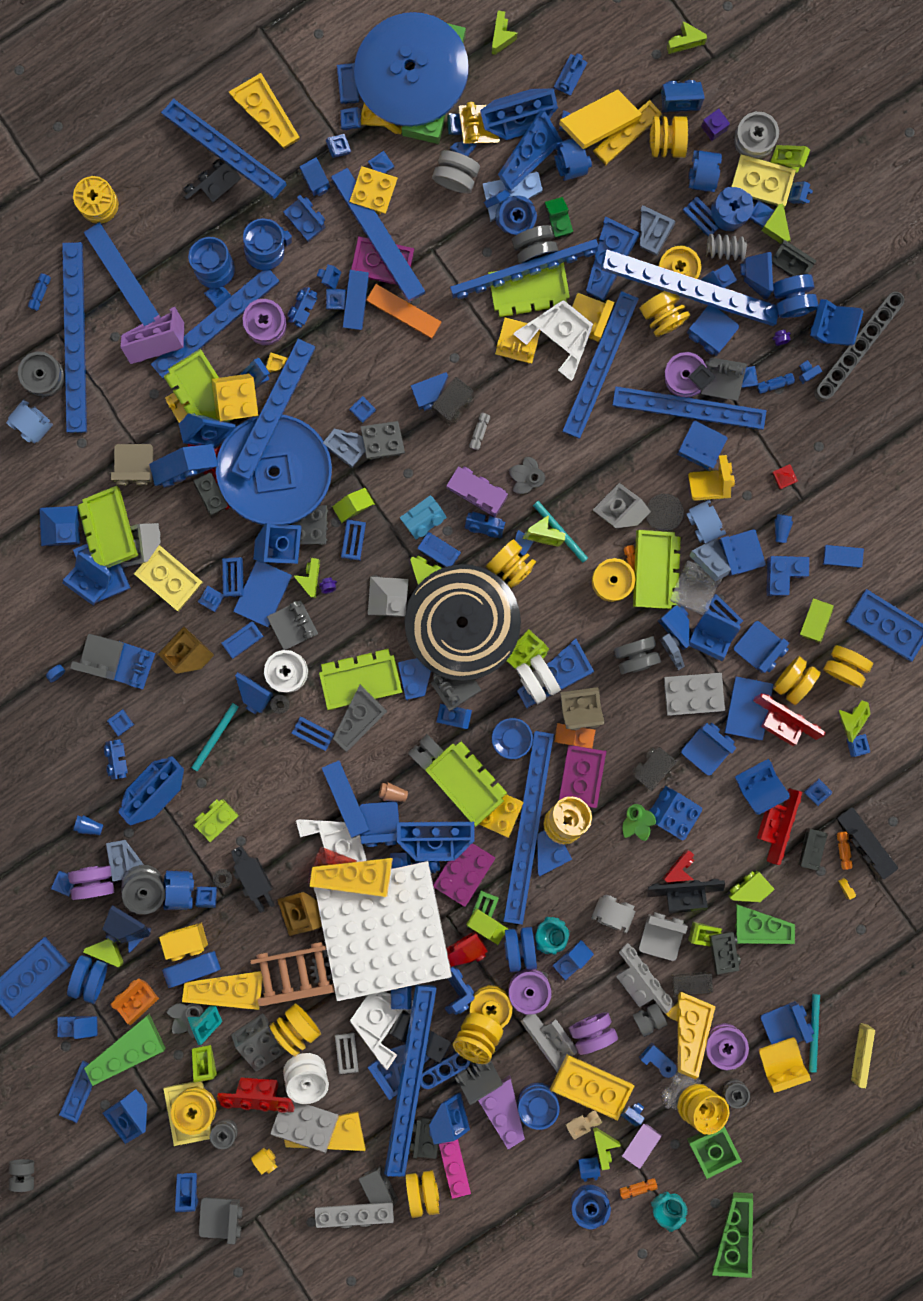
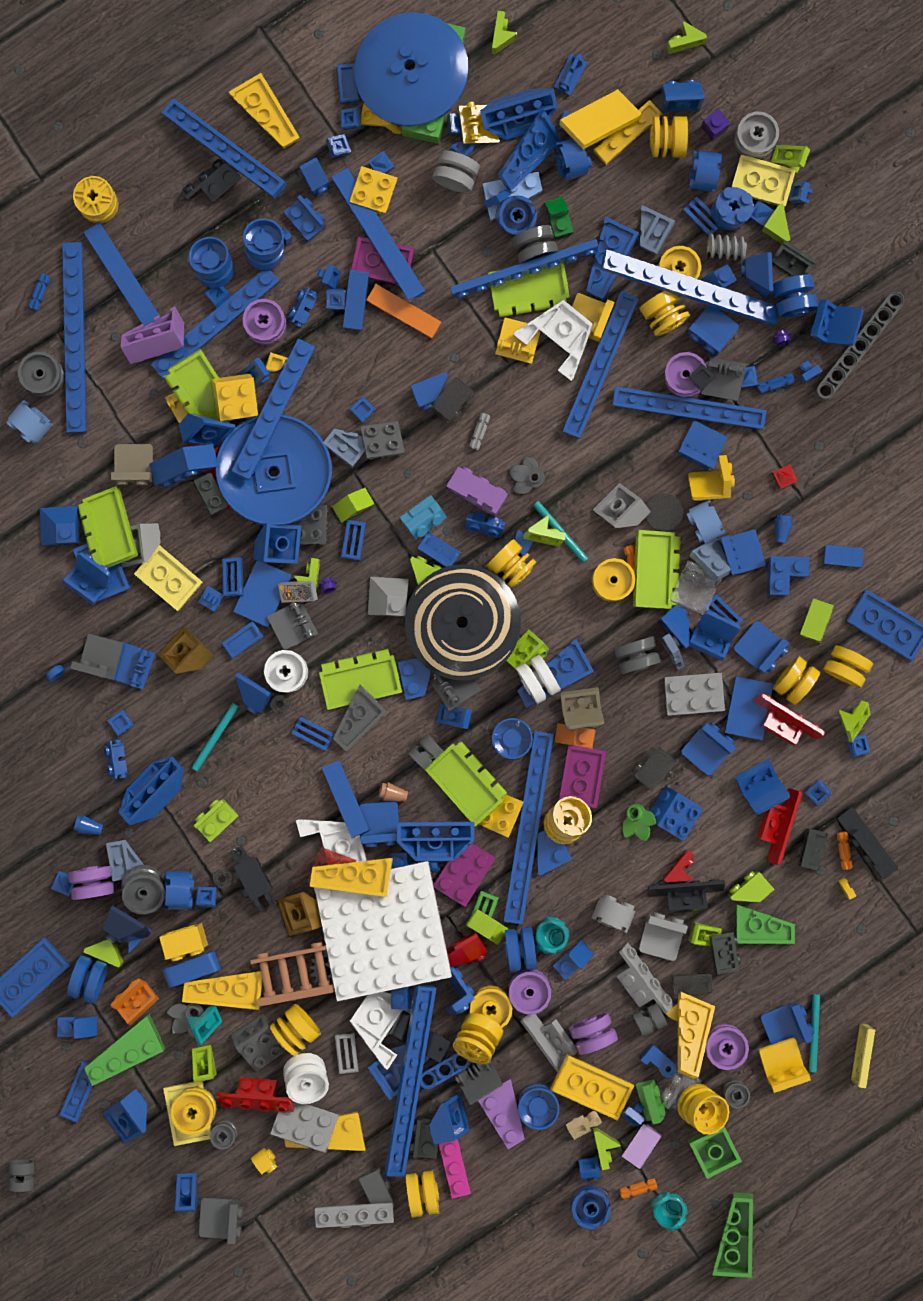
(297, 591): none -> tile
(650, 1100): none -> bright green bracket

